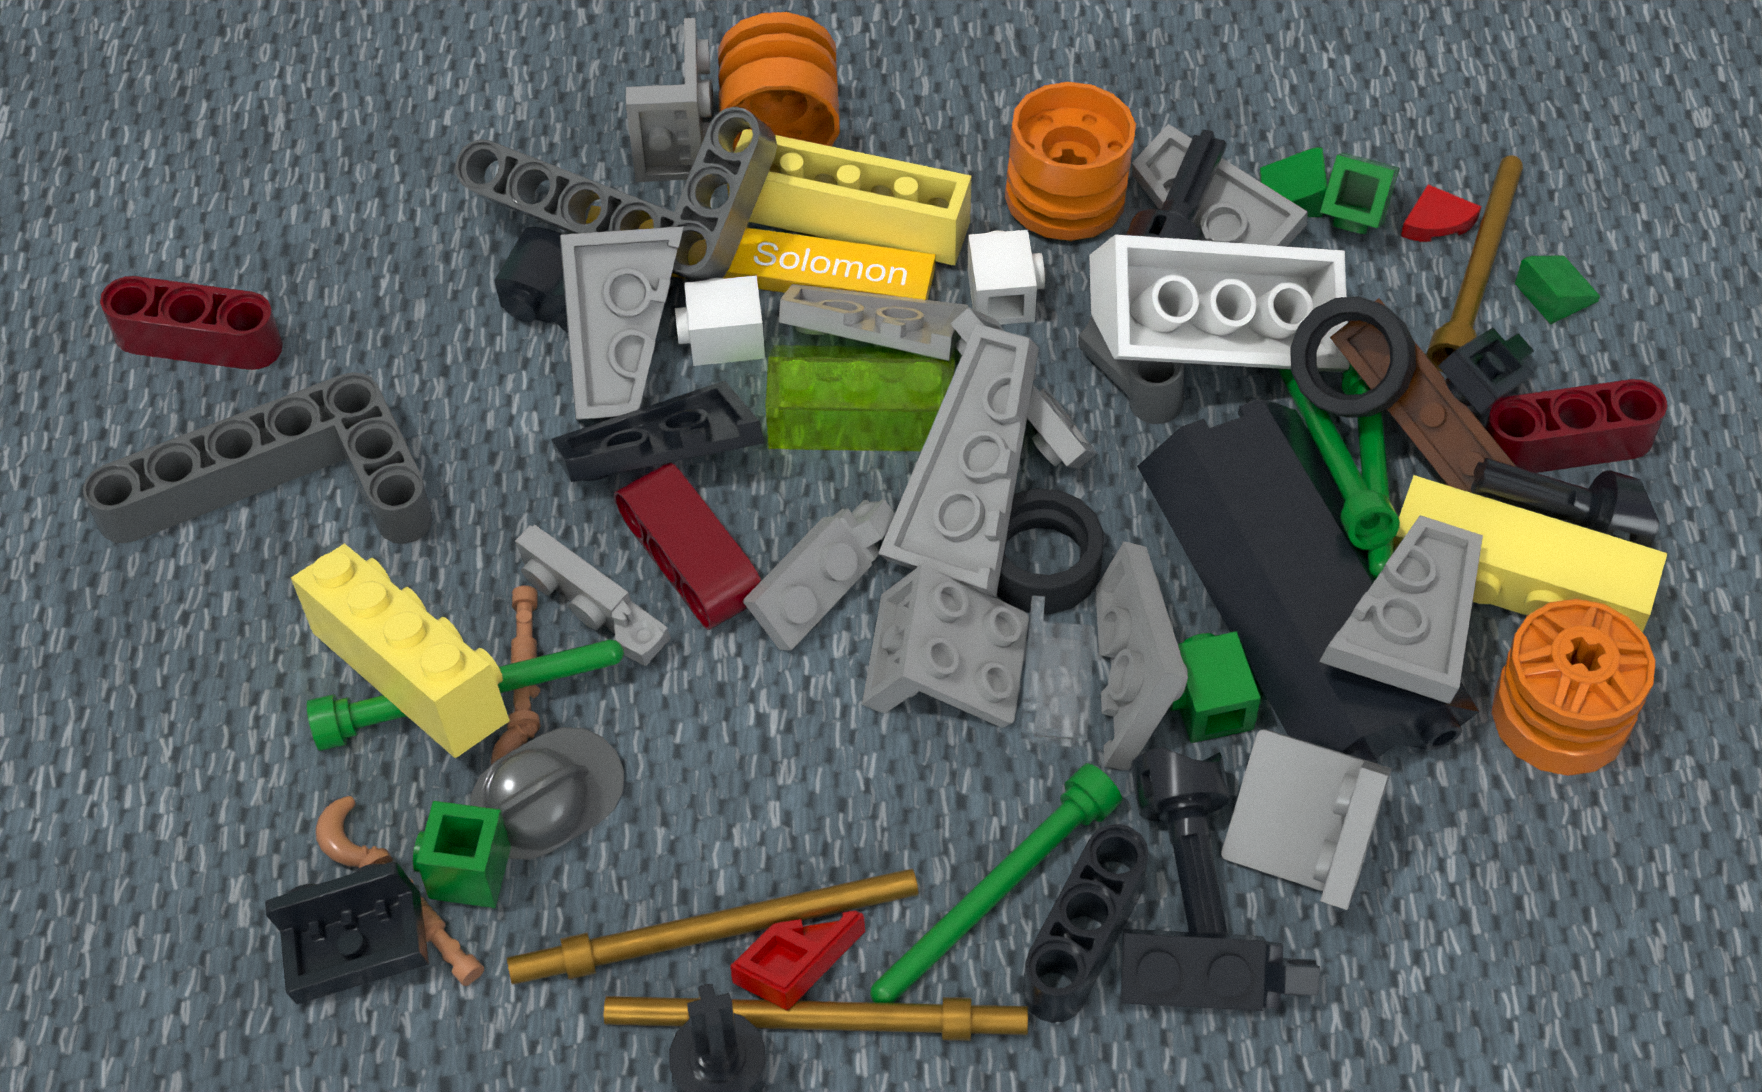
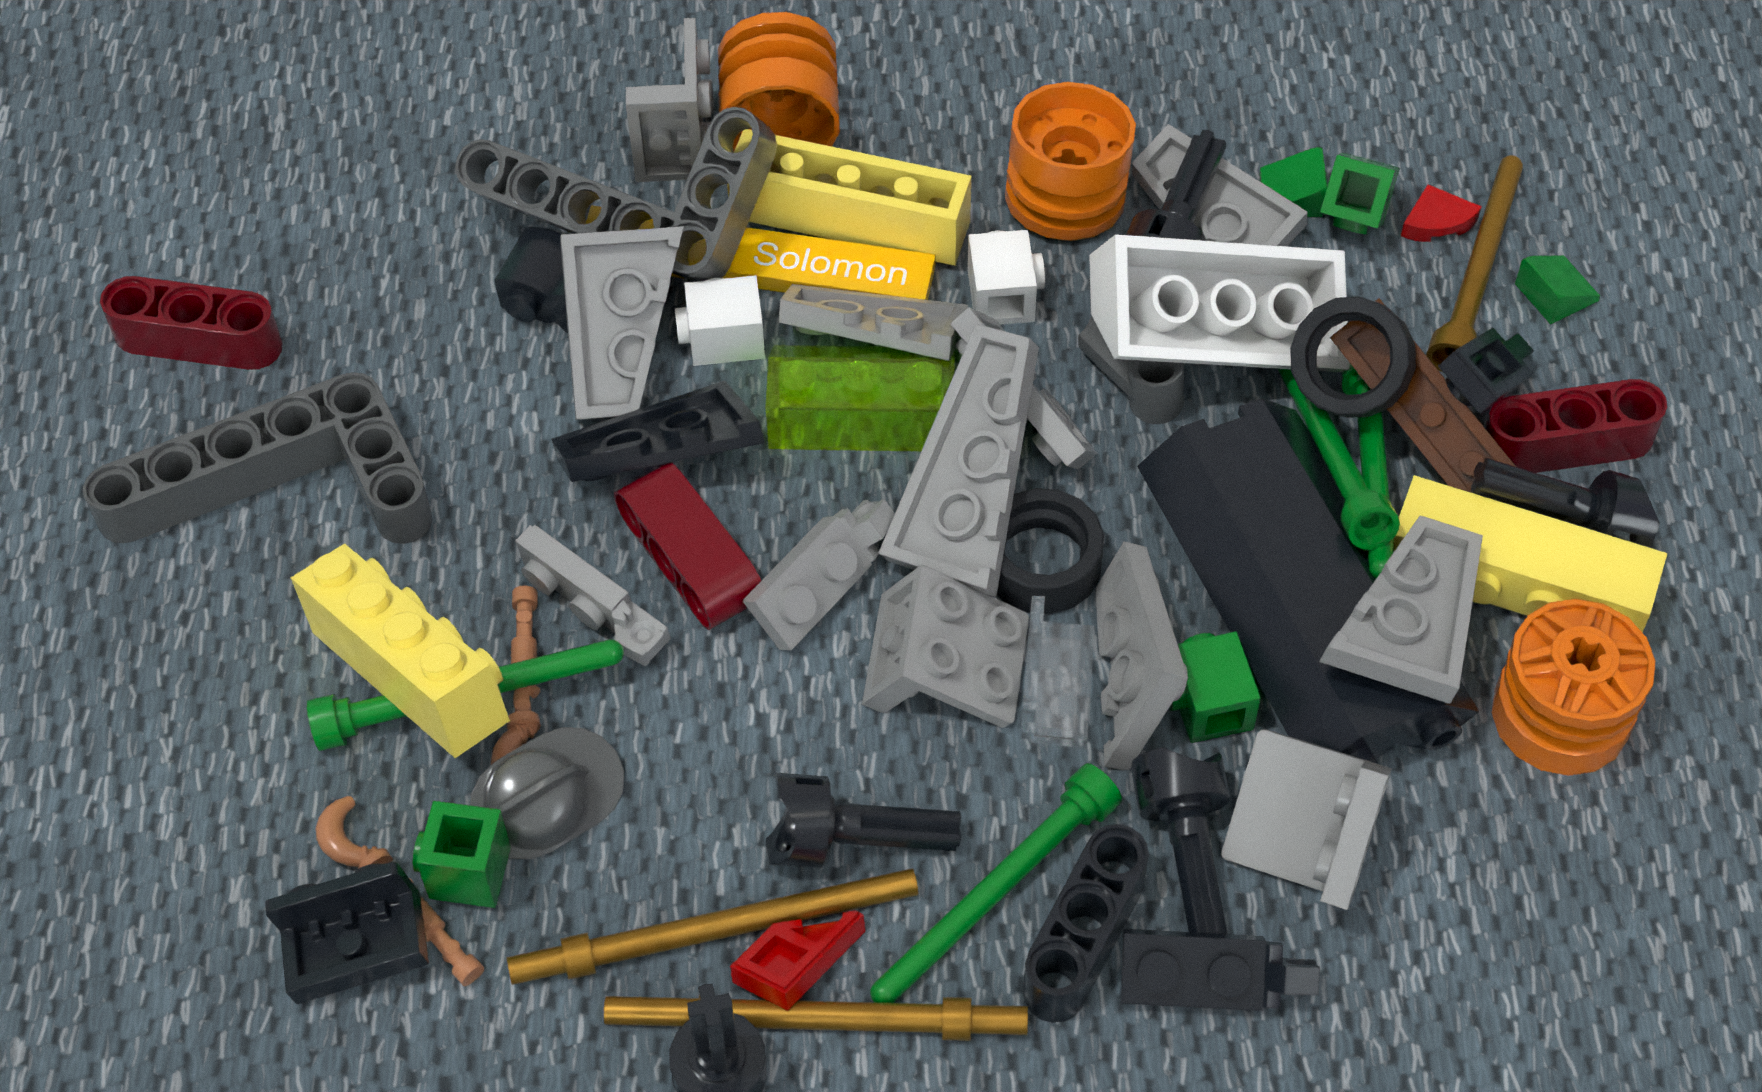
(815, 821): none -> black piece

